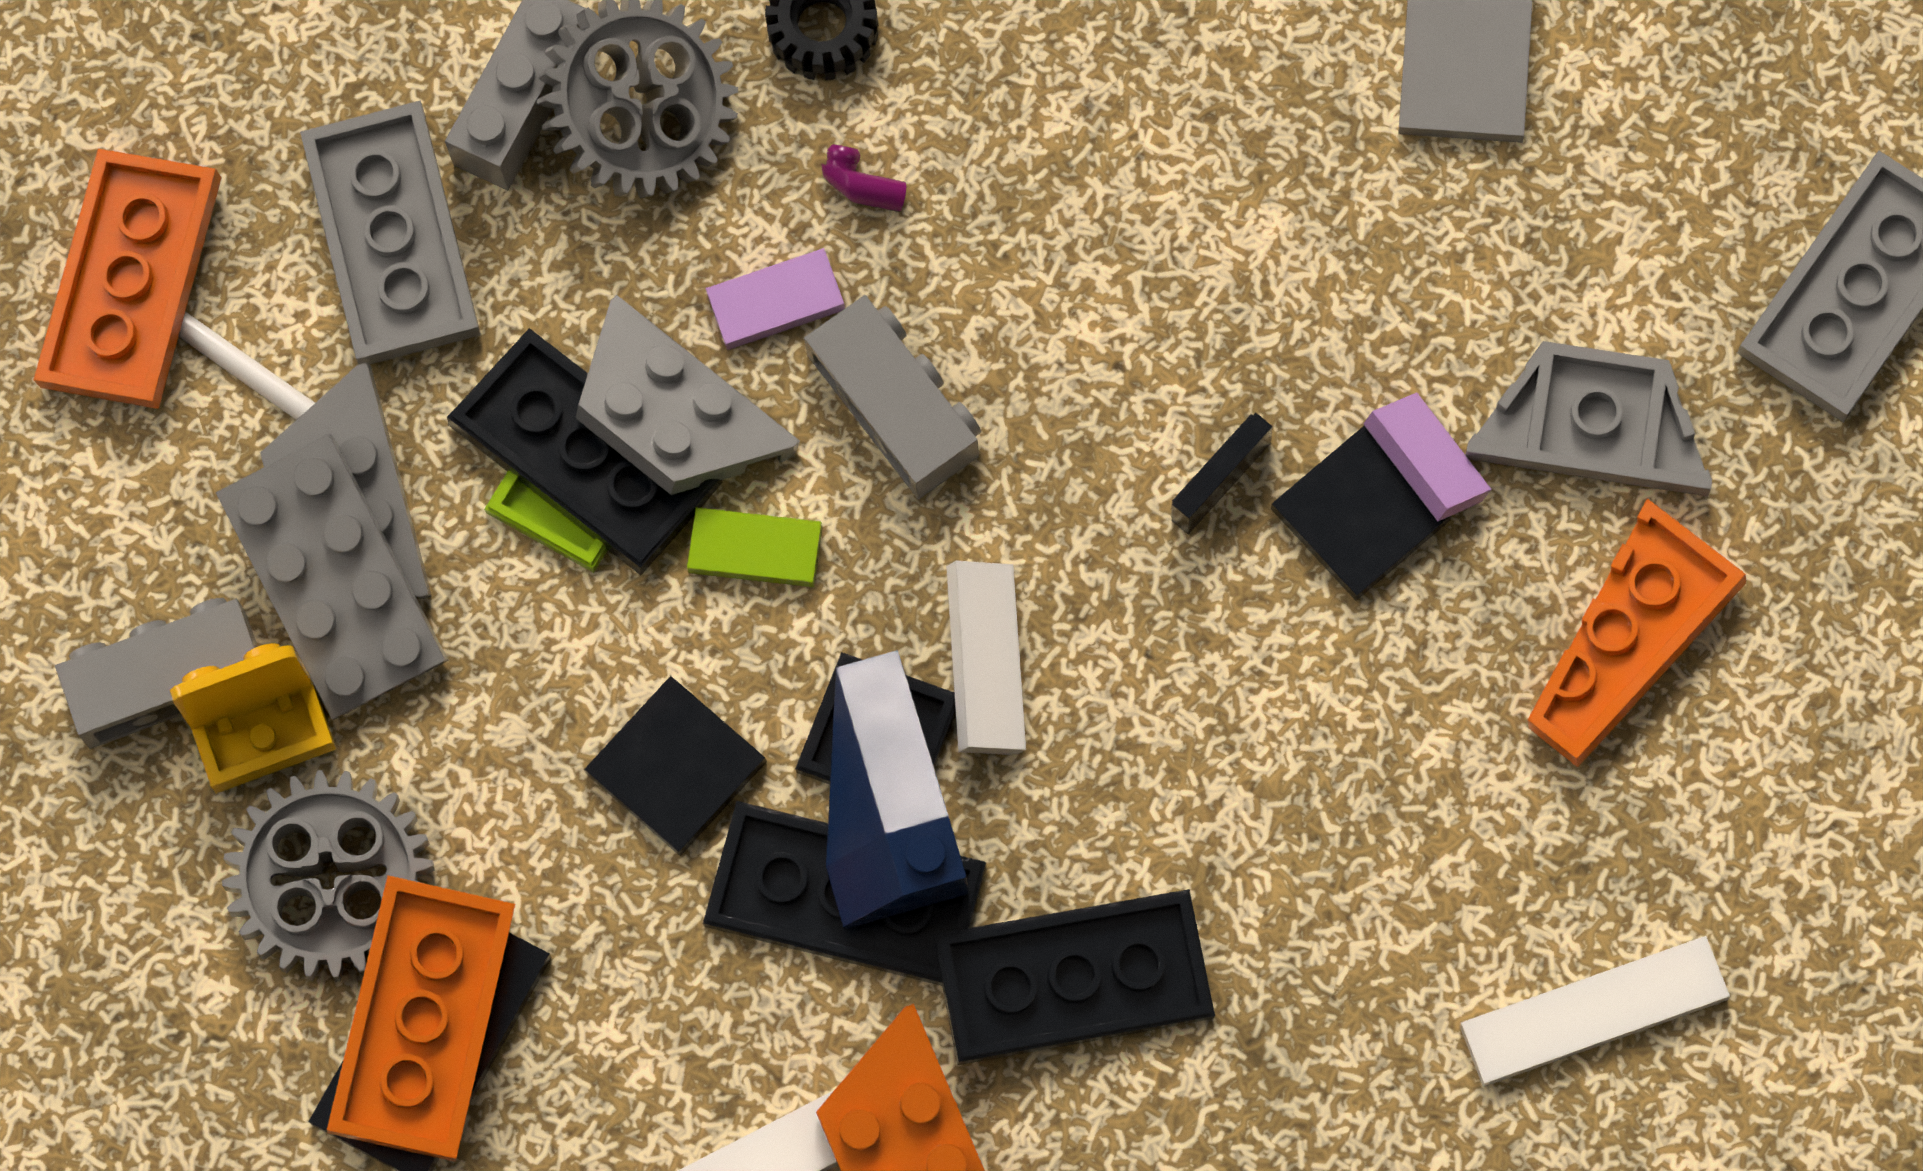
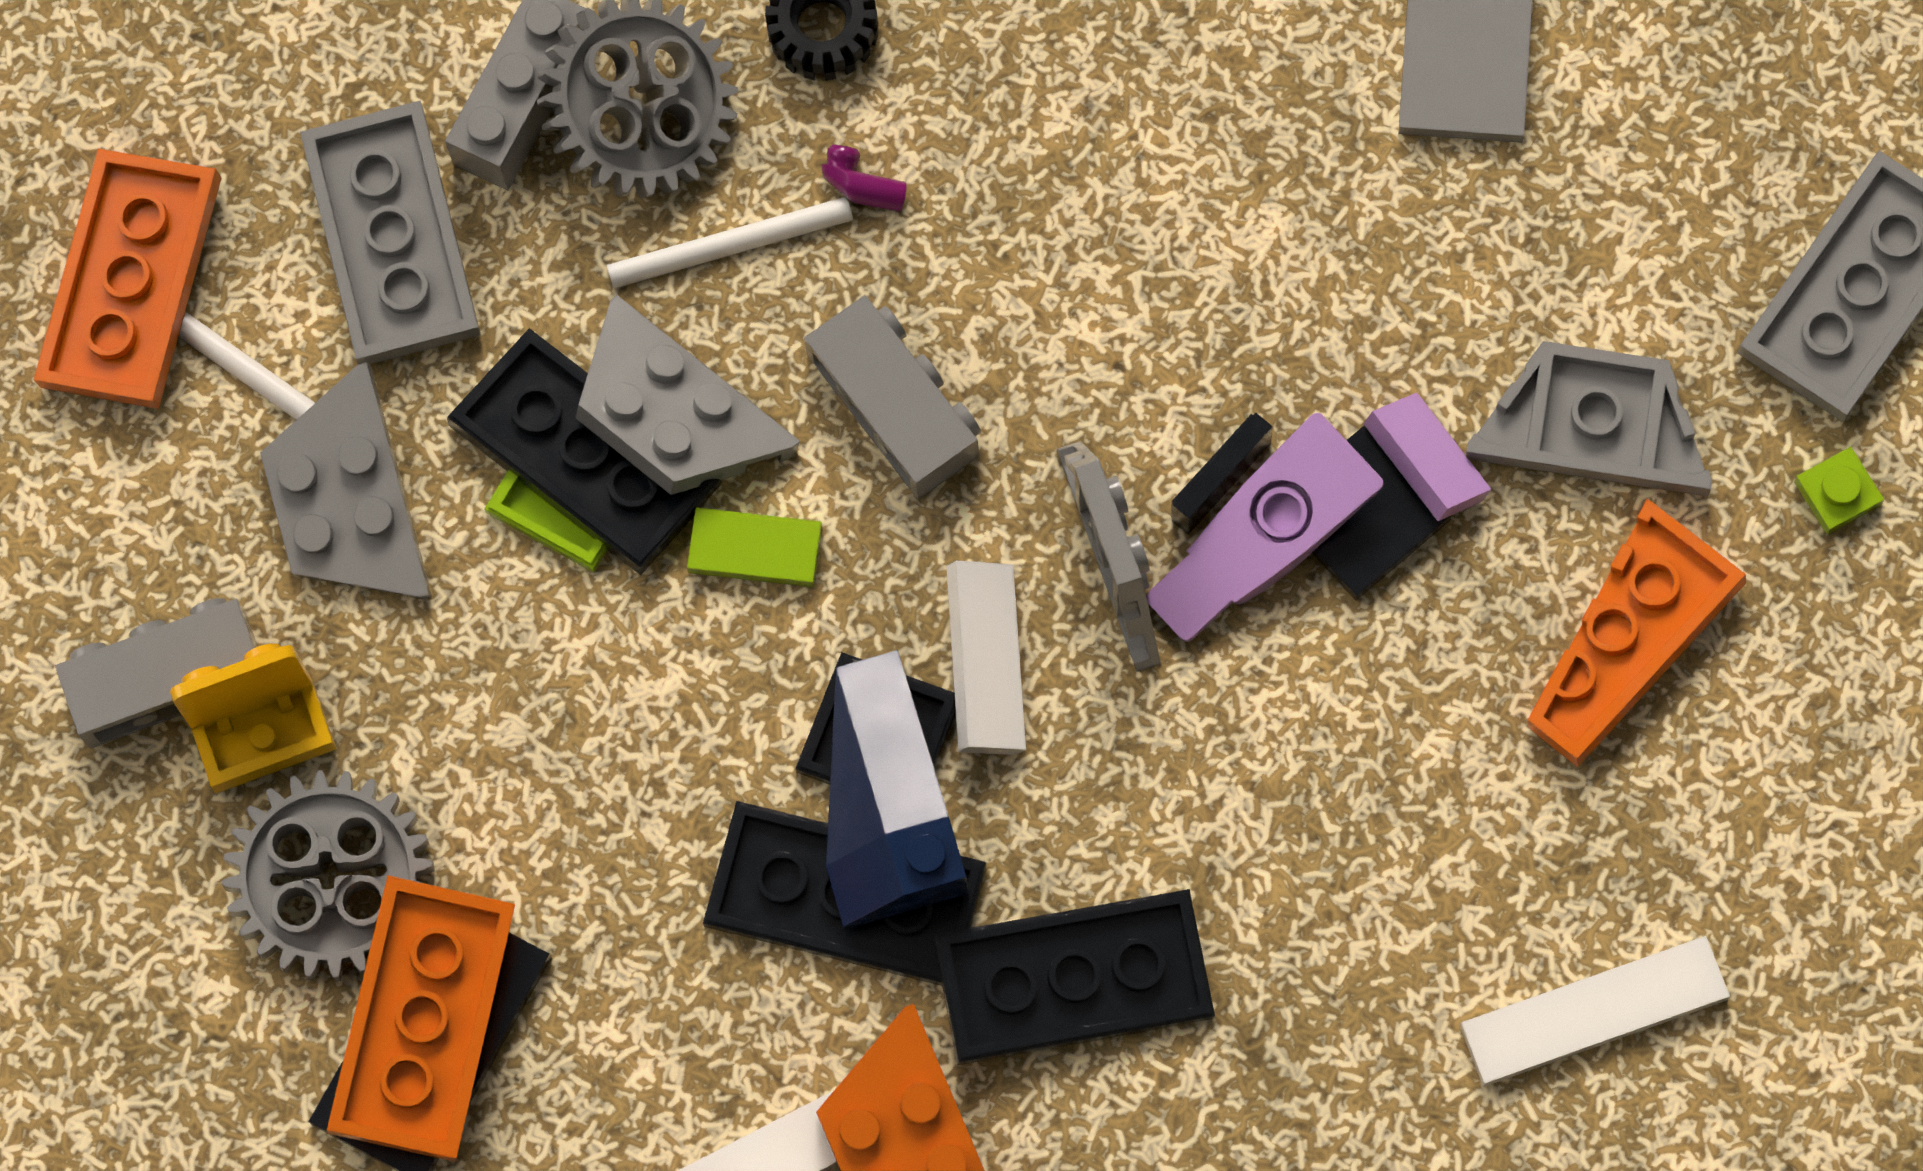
(332, 576): light grey plate -> none
(675, 765): black tile -> none
(730, 242): none -> white bar
(775, 299): lavender tile -> none
(1118, 556): none -> light grey wing
(1267, 527): none -> lavender piece
(1839, 490): none -> lime plate

